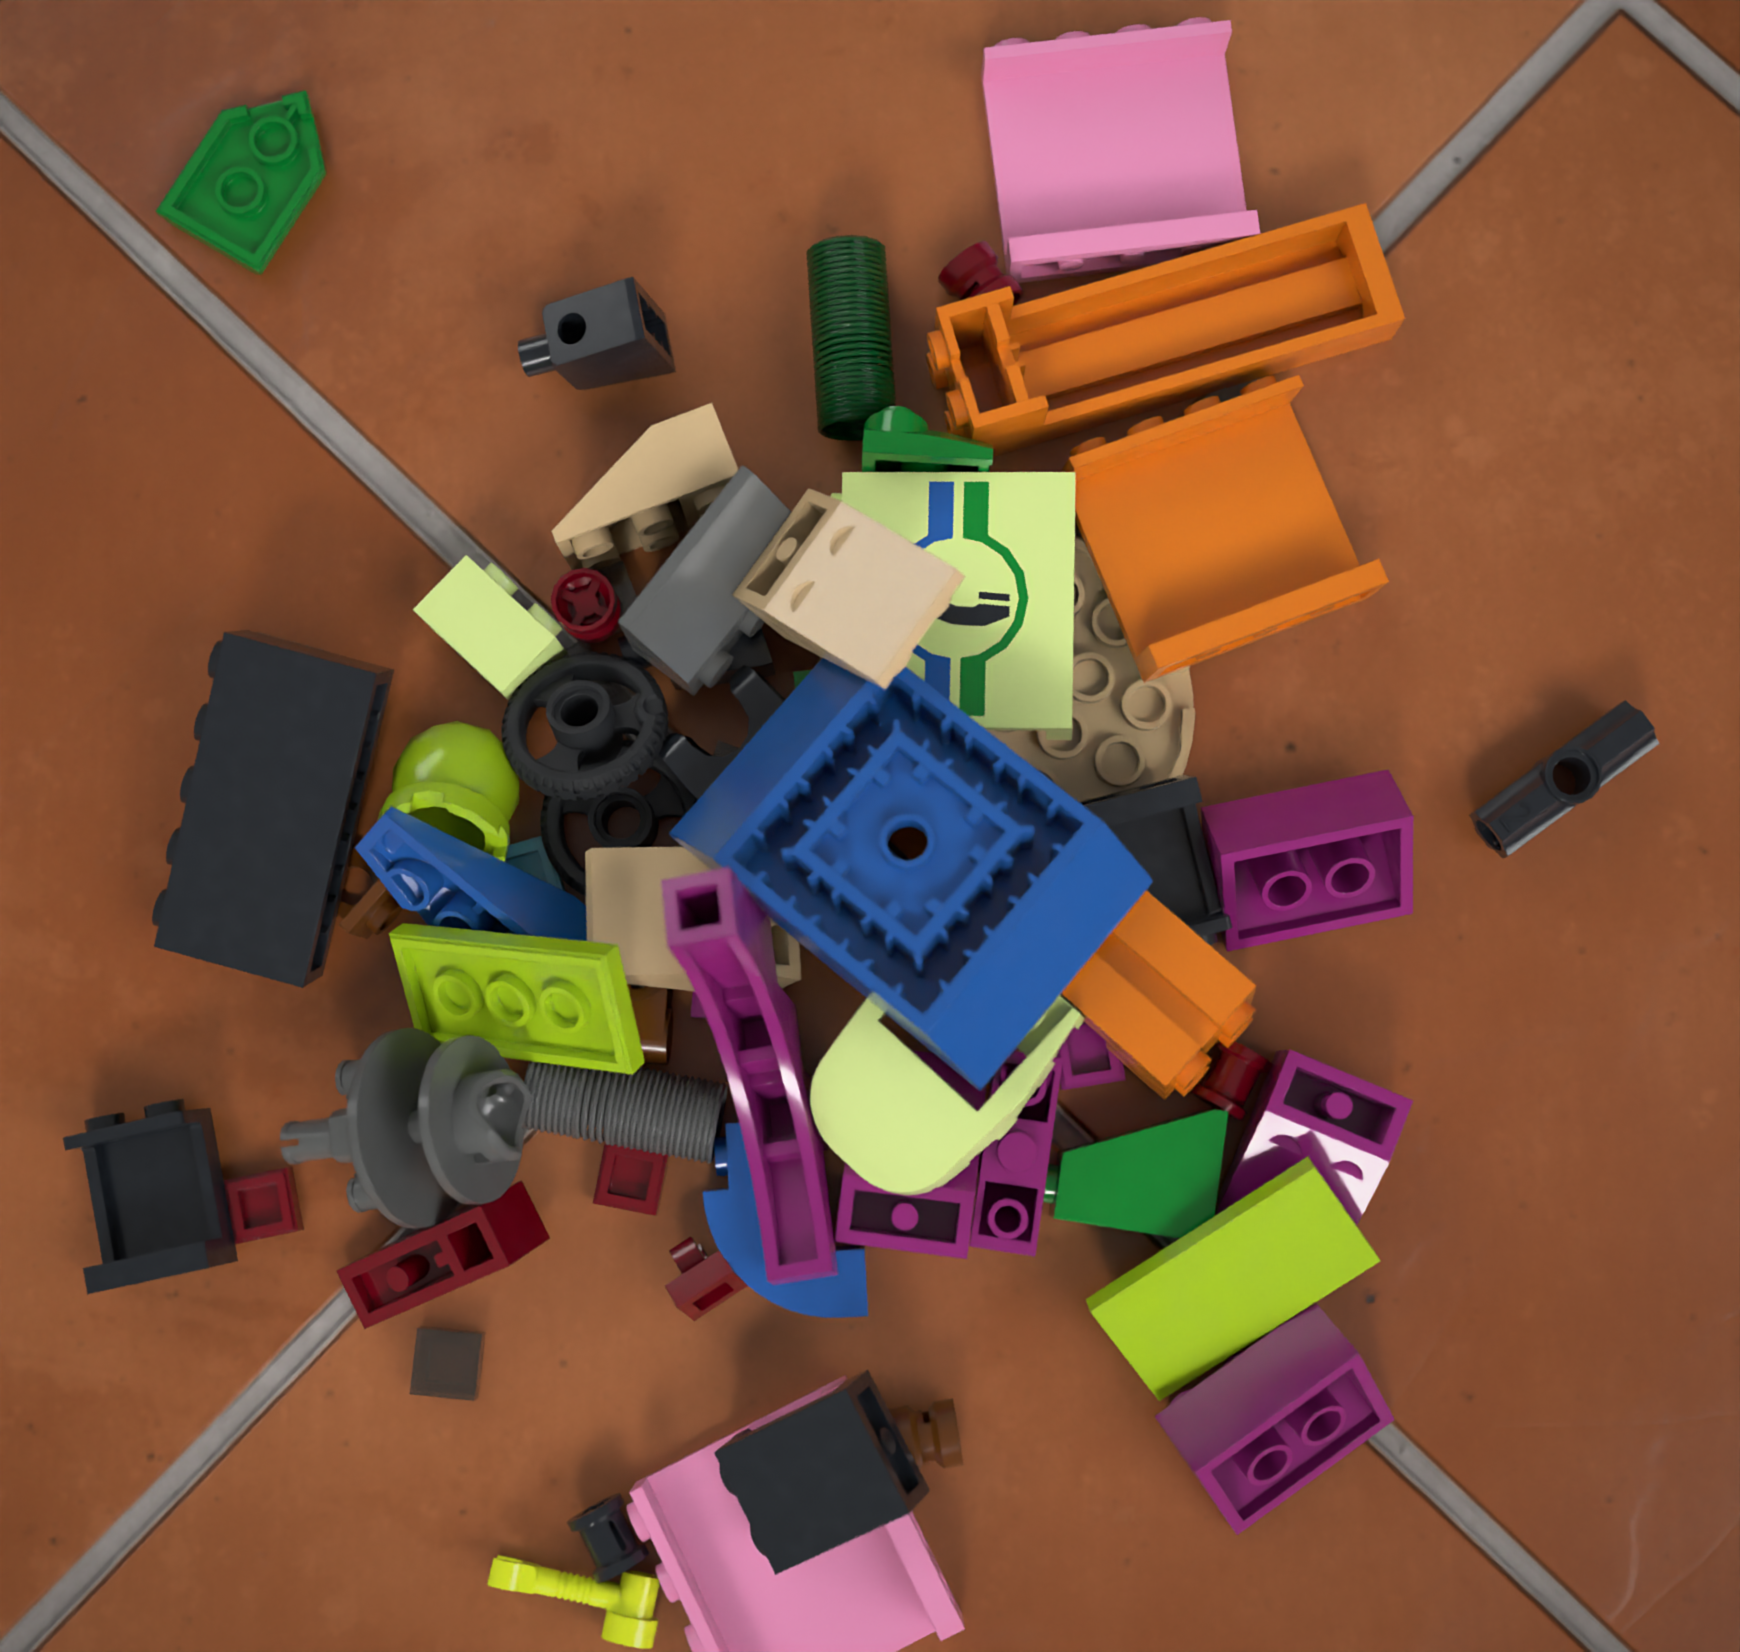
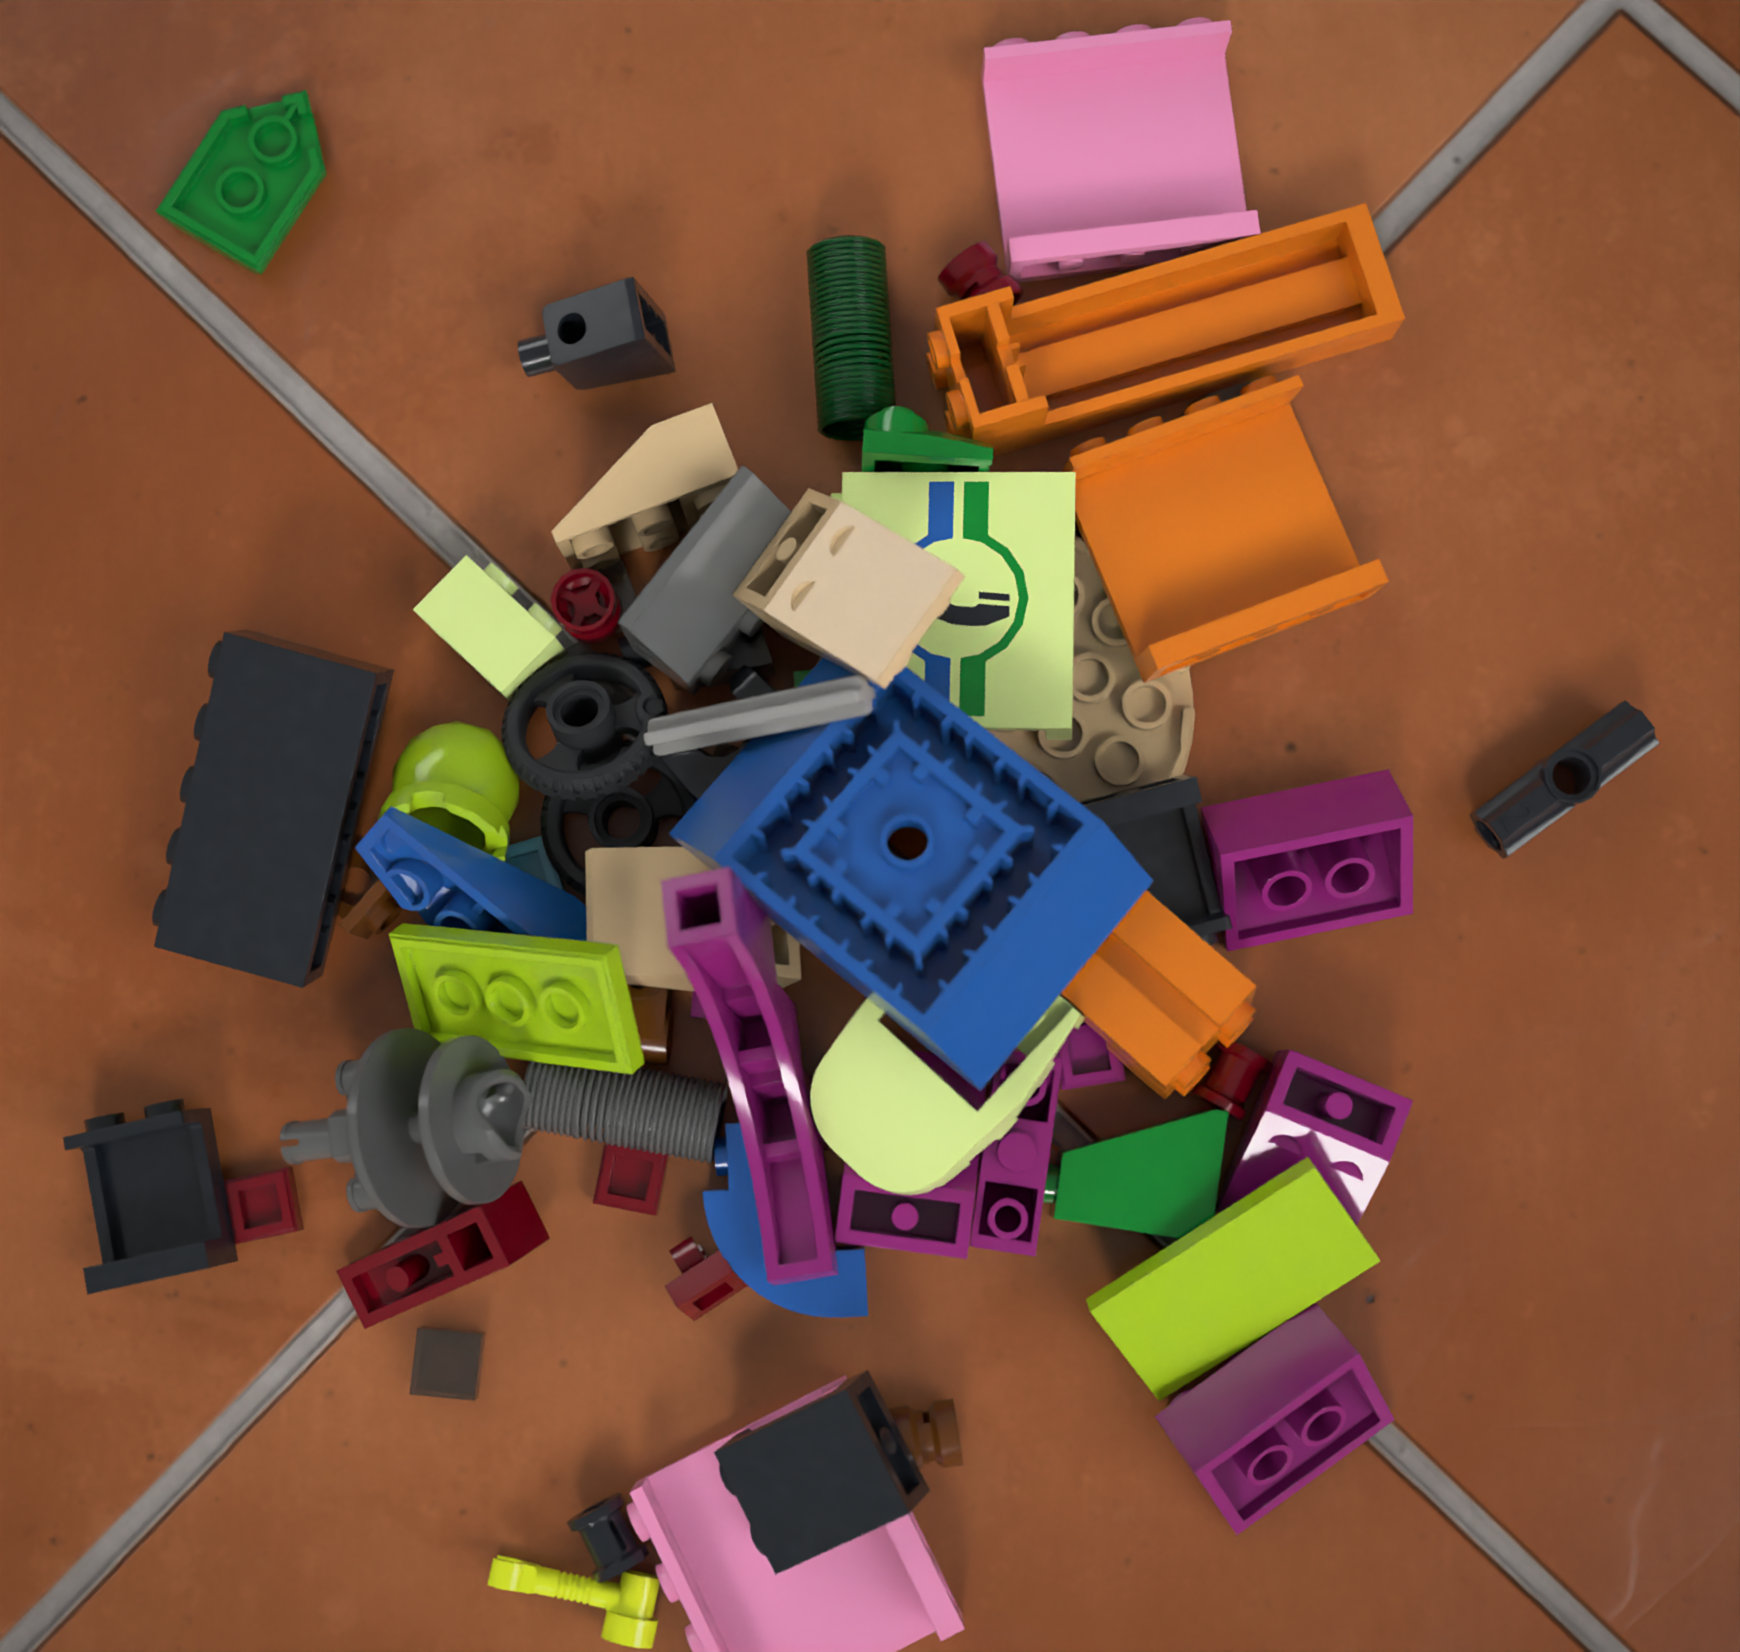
(761, 715): none -> light grey axle

